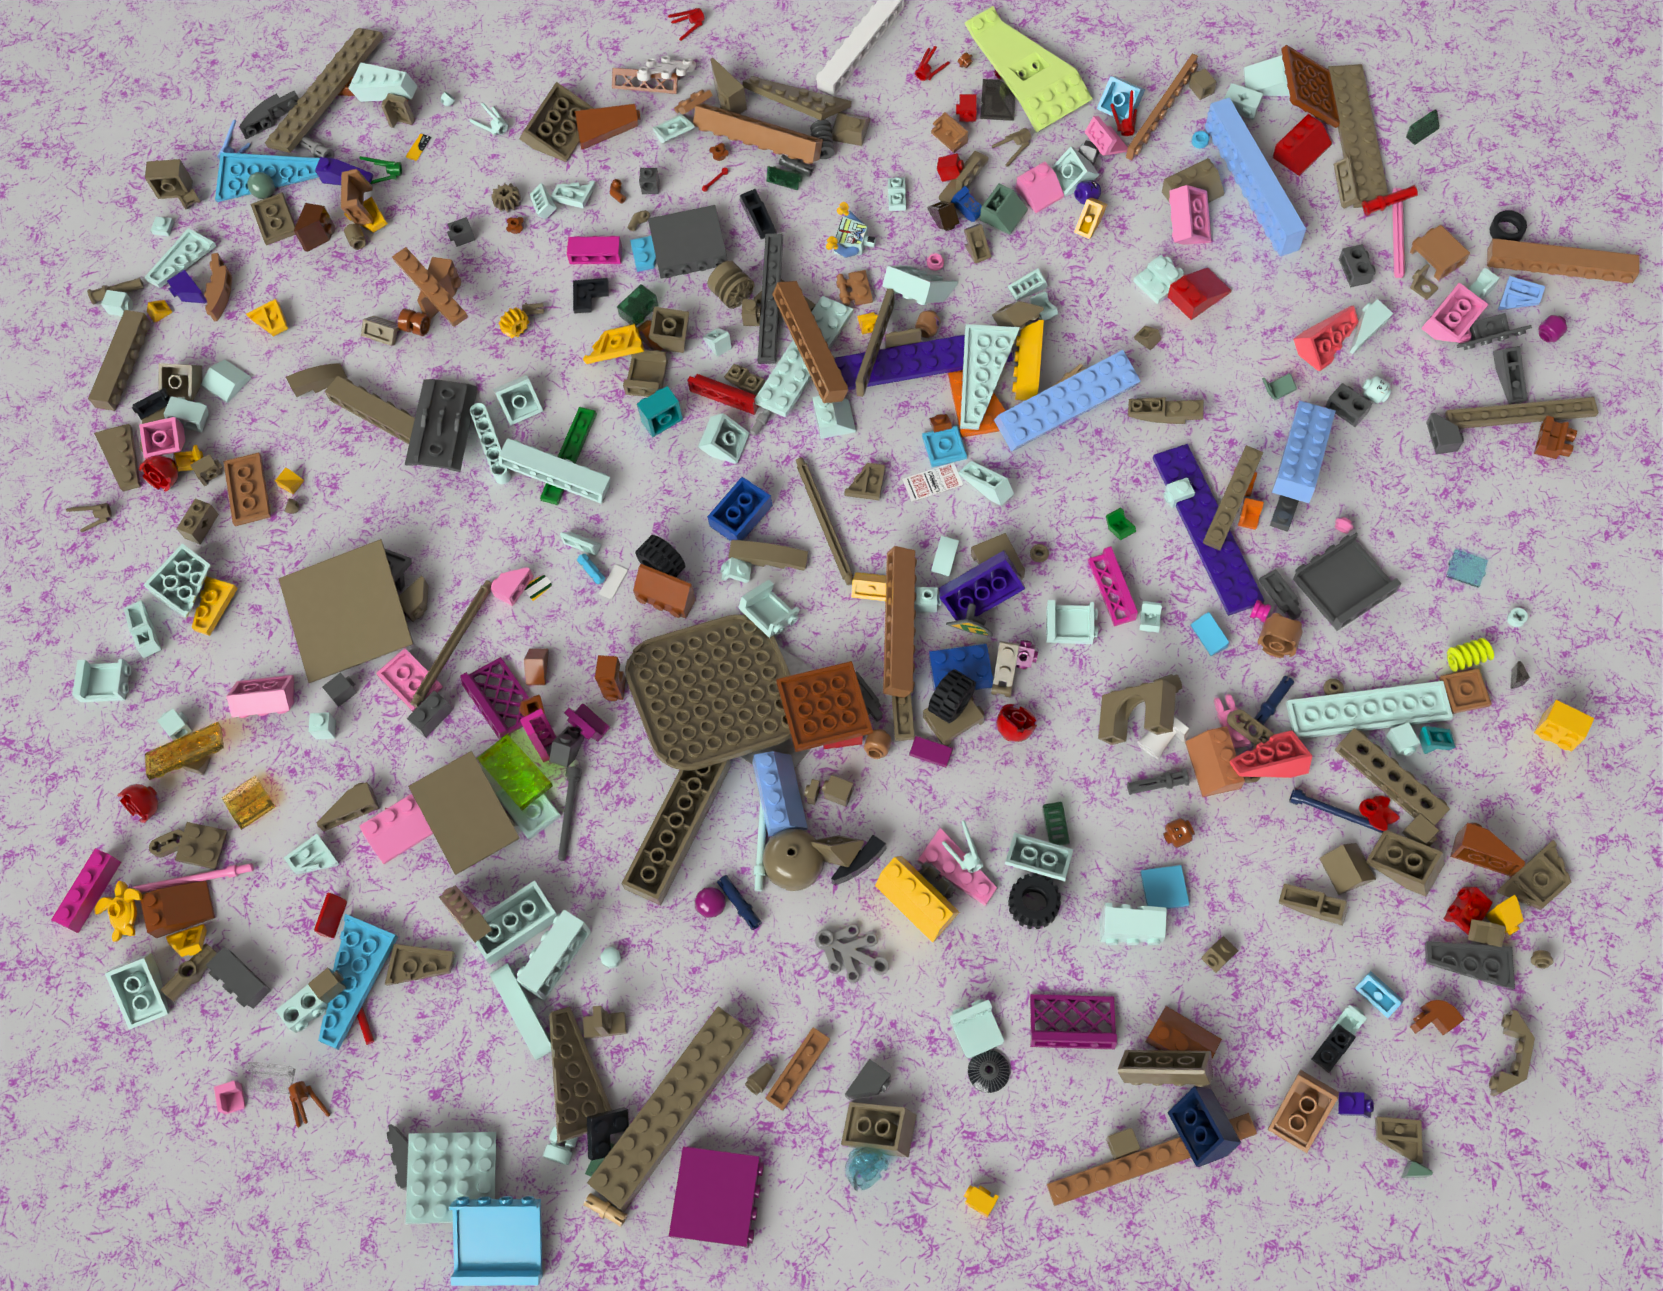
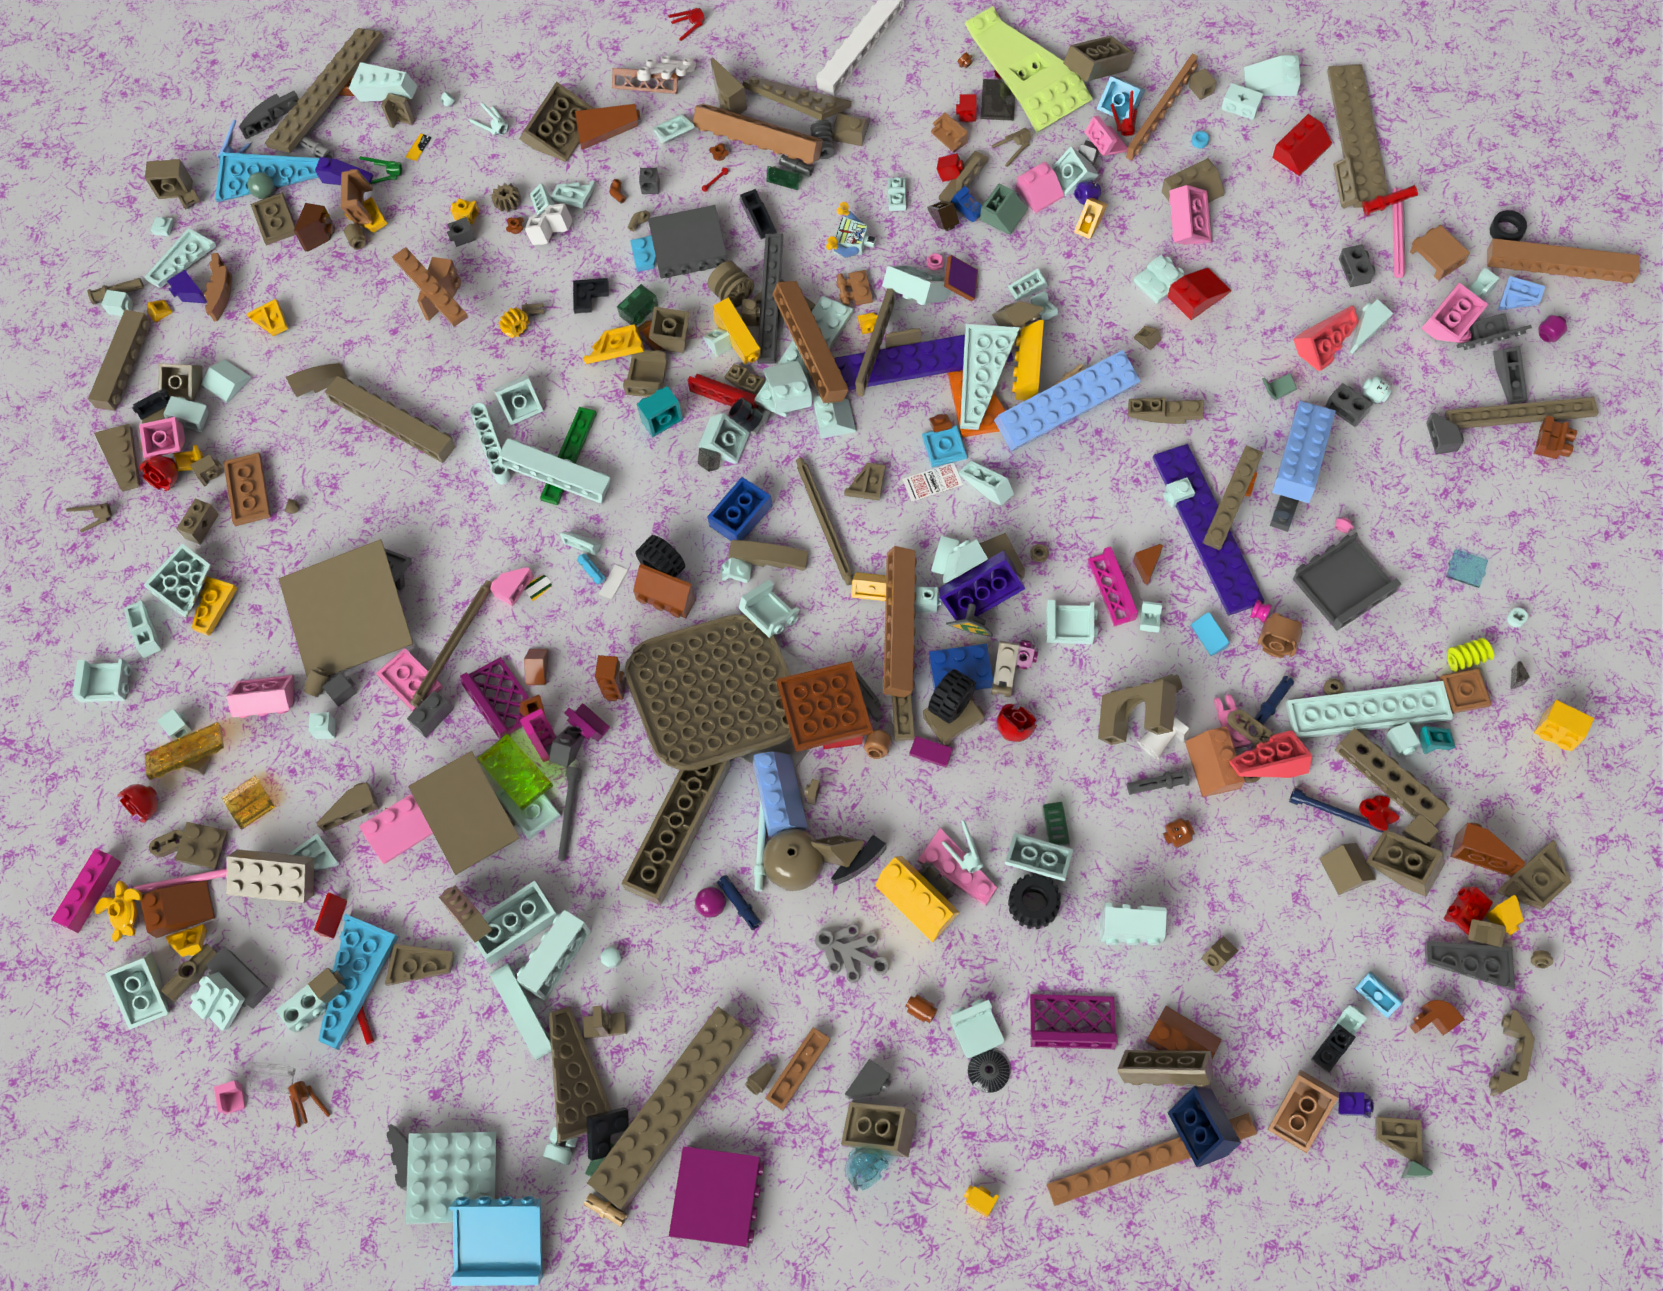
(217, 1000): none -> light aqua plate
(270, 876): none -> brick
(289, 481): yellow slope -> none
(315, 681): none -> dark tan brick
(379, 330): panel -> none
(414, 322): dark orange wheel -> none
(415, 599): dark tan slope -> none
(441, 424): dark grey hinge -> none
(463, 209): none -> yellow brick
(554, 219): none -> white brick
(594, 250): dark pink brick -> none
(695, 99): medium nougat plate -> none
(709, 459): none -> clear smoke slope
(741, 340): none -> yellow slope
(745, 414): none -> black wheel
(788, 387): none -> light aqua slope
(838, 790): dark tan brick -> none
(921, 1008): none -> dark orange brick
(924, 70): red plant -> none
(928, 323): medium nougat head -> none
(961, 278): none -> dark purple tile
(963, 559): none -> light aqua slope
(977, 243): dark tan slope -> none
(1098, 58): none -> dark tan brick
(1119, 525): green bracket -> none
(1123, 1143): dark tan panel -> none
(1146, 561): none -> dark orange slope
(1165, 887): medium azure tile -> none
(1250, 513): orange panel -> none
(1255, 177): light blue brick -> none
(1281, 593): dark grey hinge -> none
(1310, 86): dark orange plate -> none
(1314, 904): dark tan slope -> none
(1419, 281): dark tan bracket -> none
(1423, 127): clear green slope -> none

